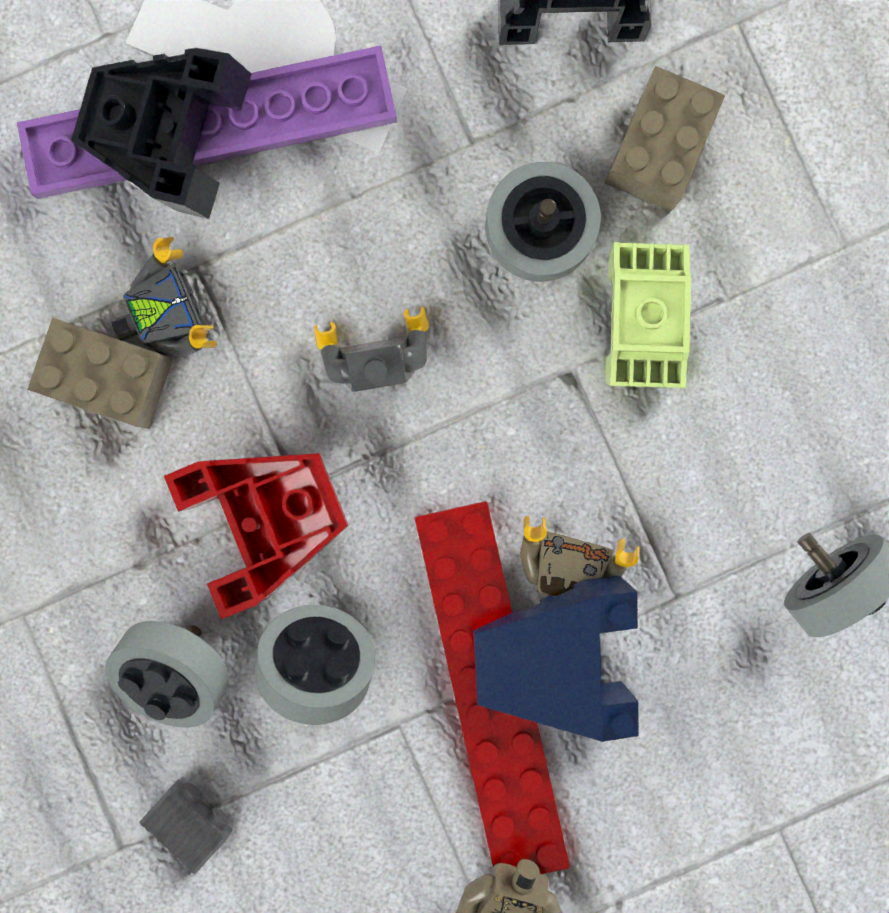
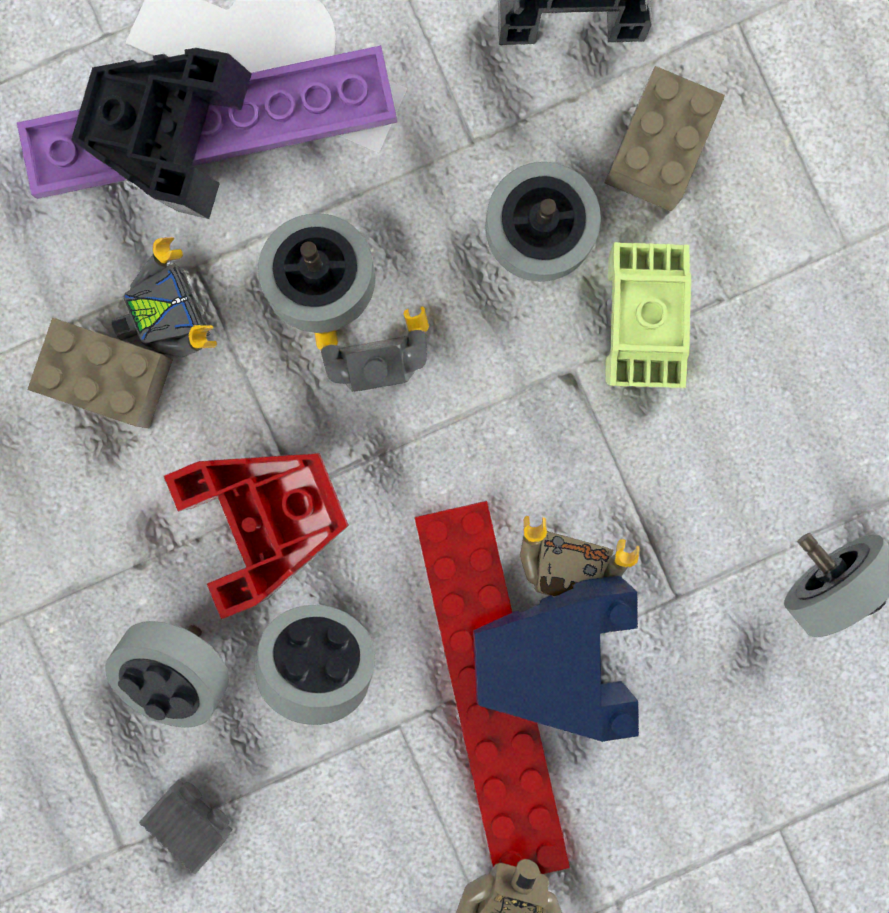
(317, 272): none -> wheel

